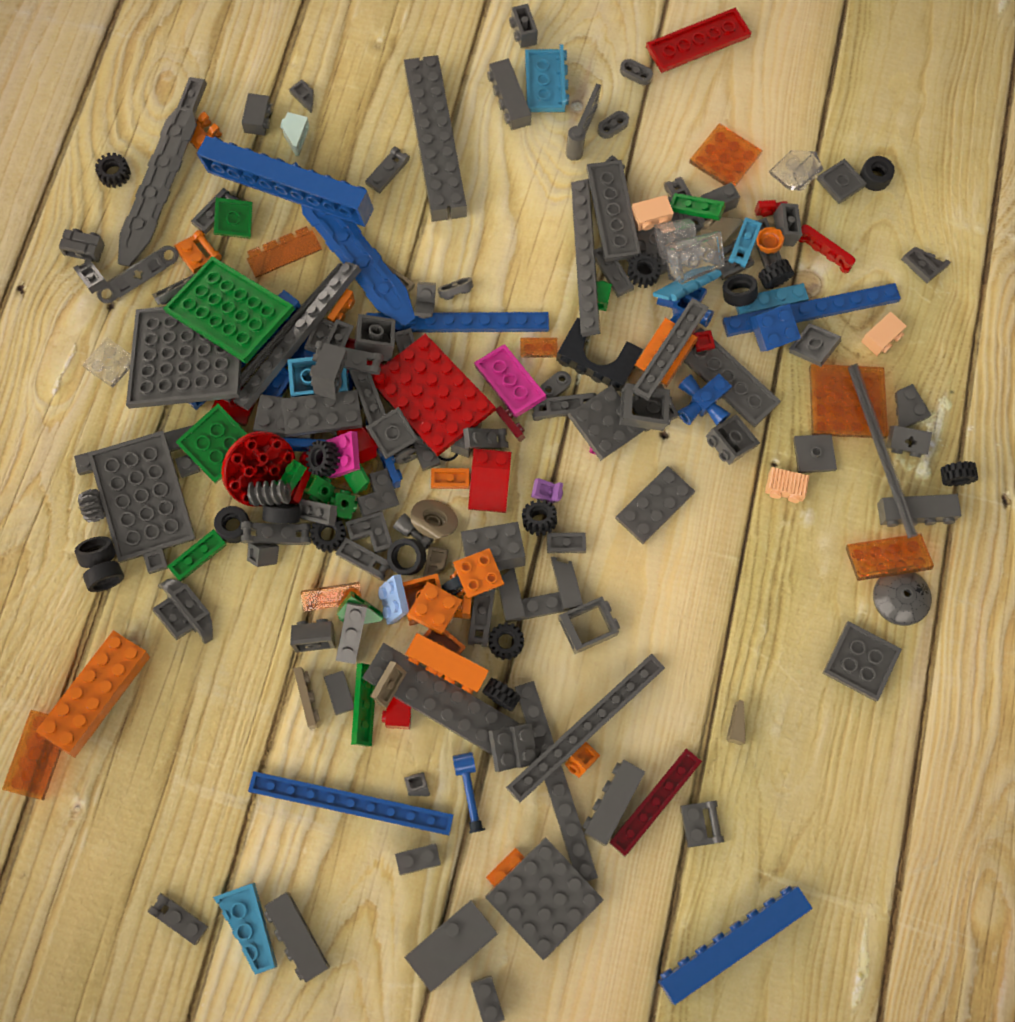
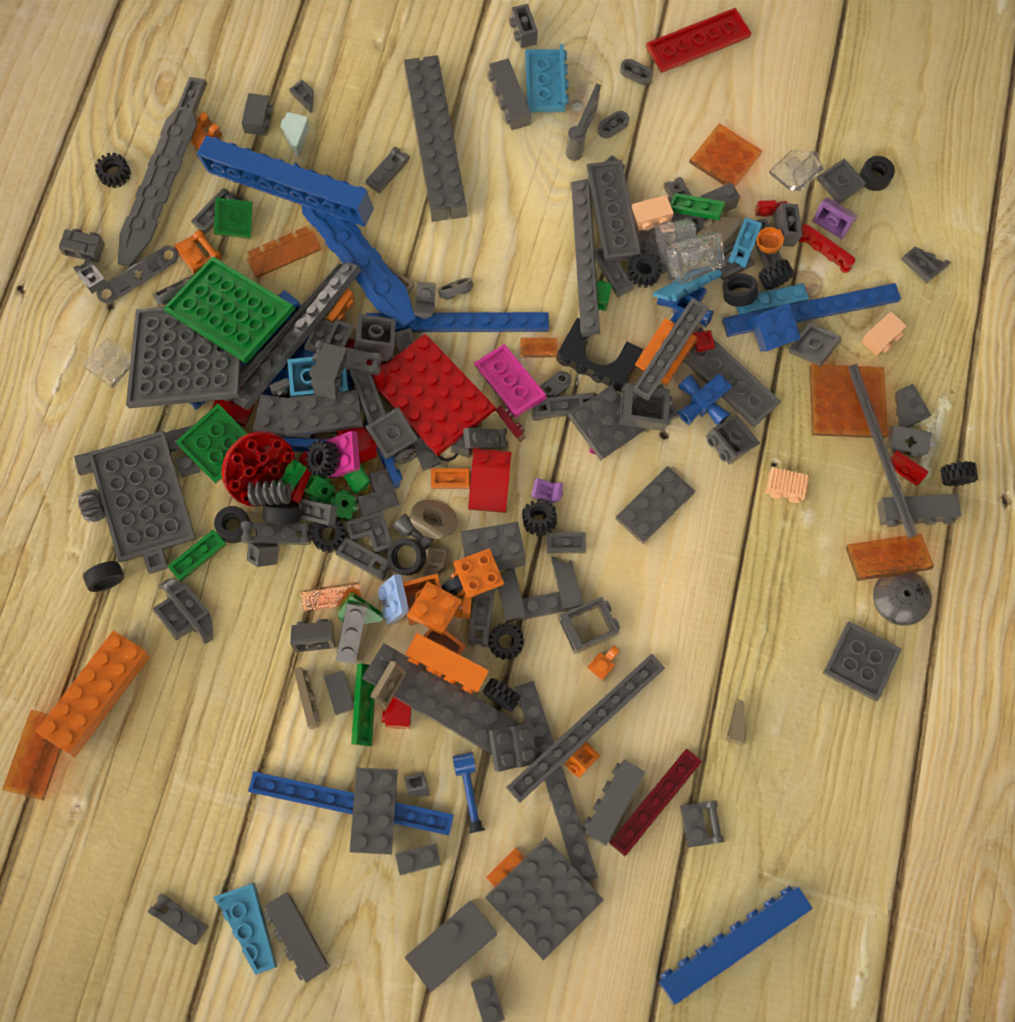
(94, 551): black tyre -> none
(280, 388): none -> dark grey plate
(373, 811): none -> dark grey plate
(602, 664): none -> orange plate
(814, 453): dark grey plate -> none
(834, 217): none -> medium lavender slope
(908, 468): none -> red plate

